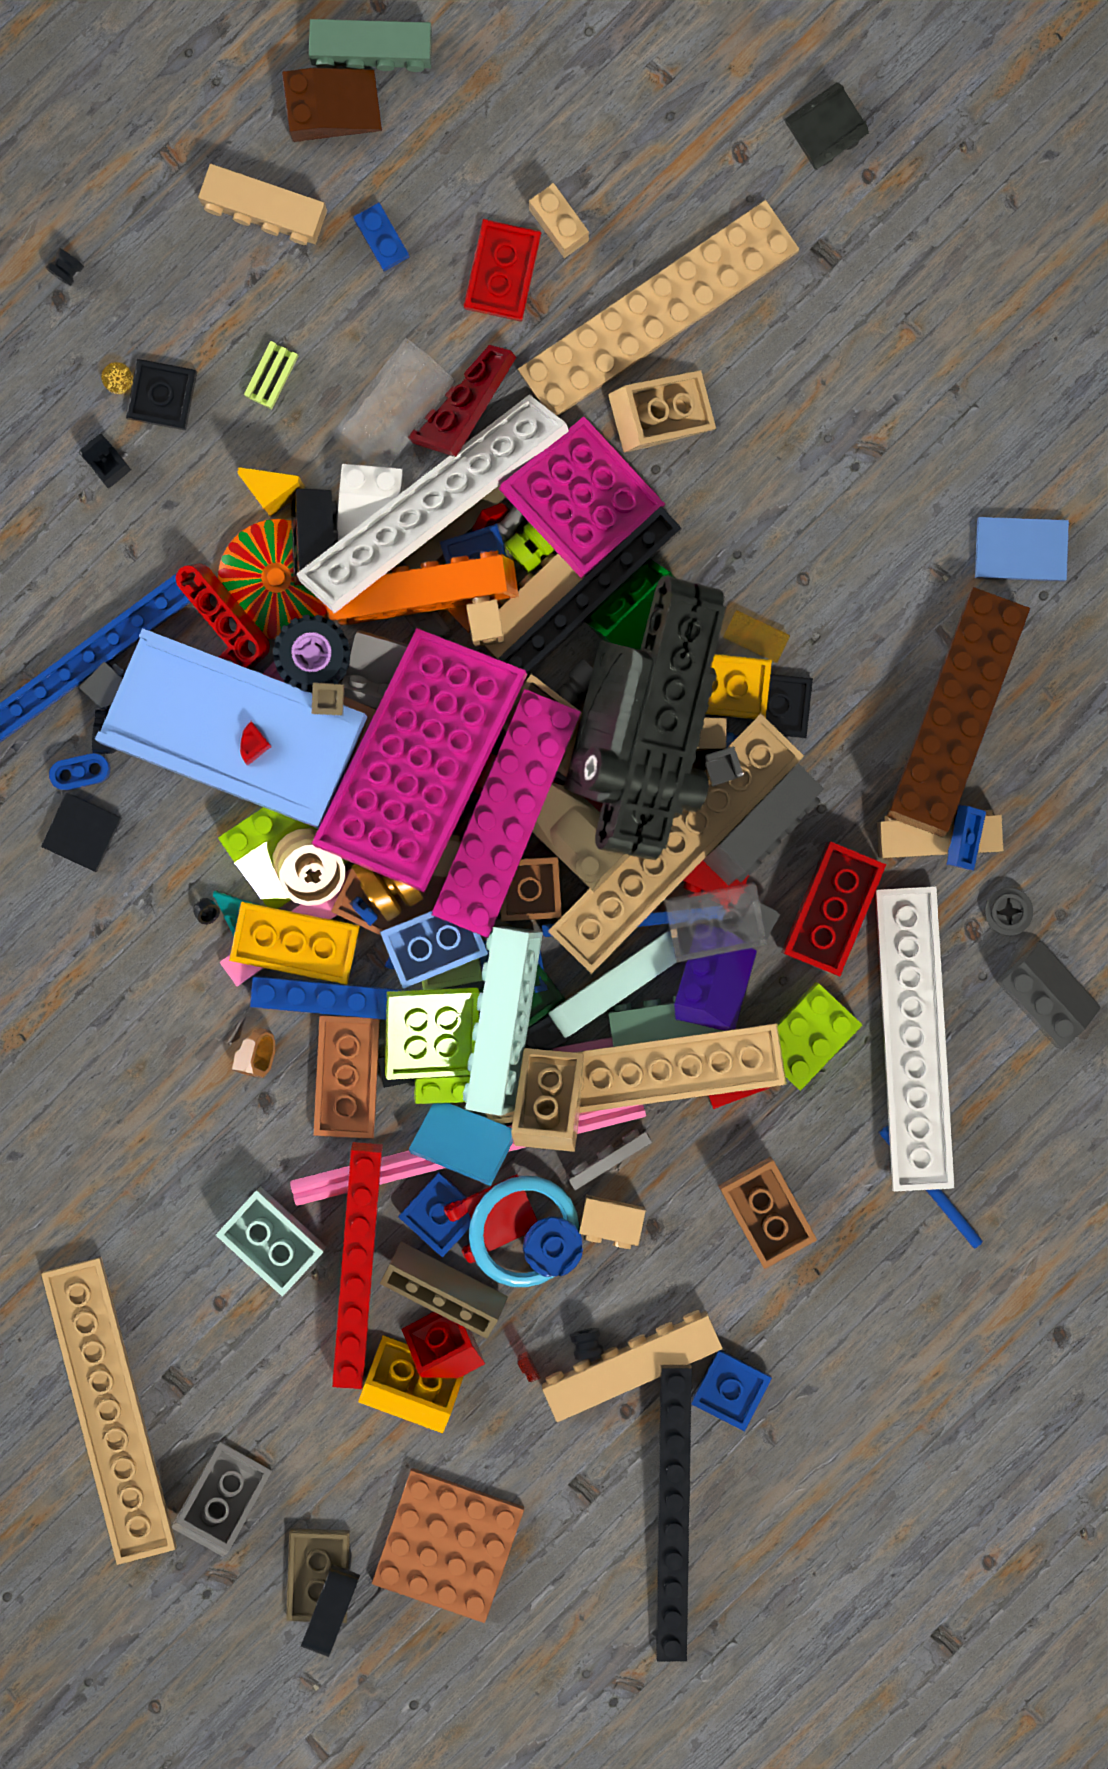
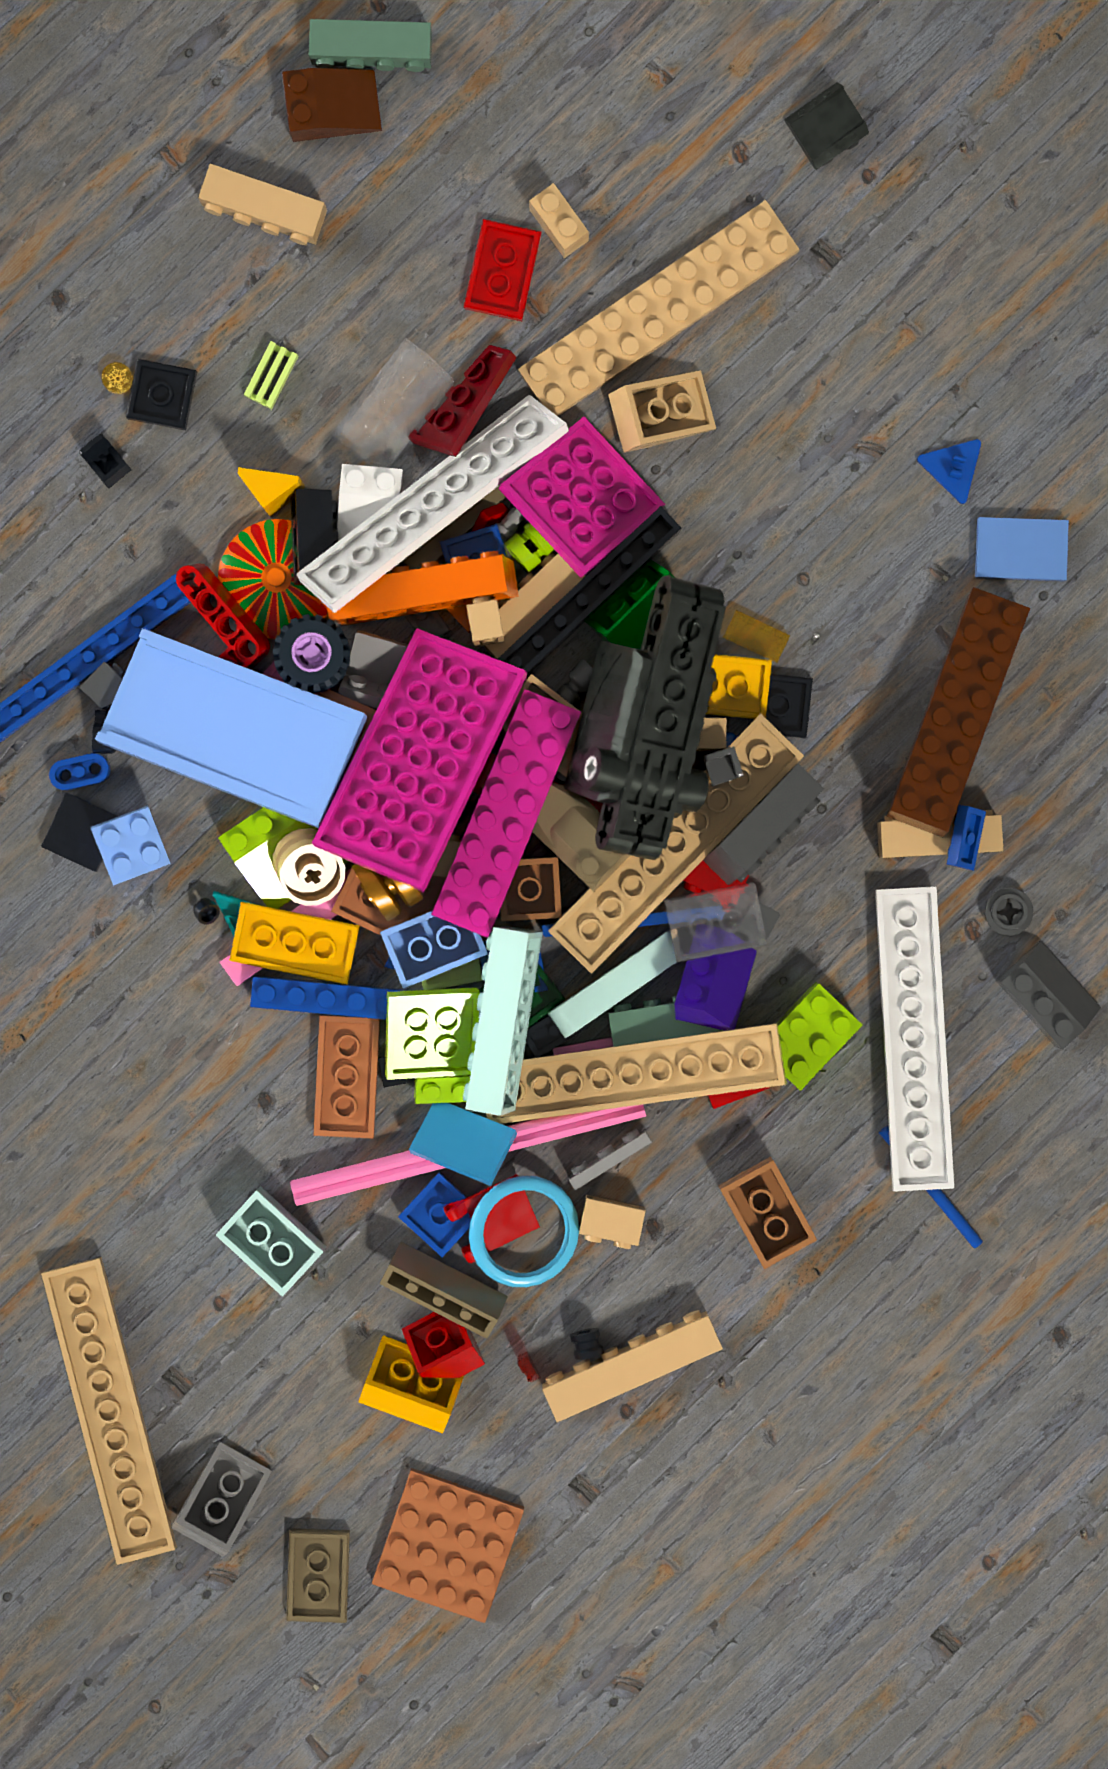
(64, 267): black wheel -> none
(130, 845): none -> light blue brick
(252, 744): red tile -> none
(255, 1054): rock -> none
(328, 699): dark tan plate -> none
(330, 1610): black beam -> none
(357, 1265): red brick -> none
(364, 910): blue tile -> none
(381, 237): blue plate -> none
(548, 1100): tan slope -> none
(553, 1246): blue tile -> none
(673, 1512): black plate -> none
(731, 1390): blue plate -> none
(833, 908): red brick -> none
(953, 467): none -> blue piece

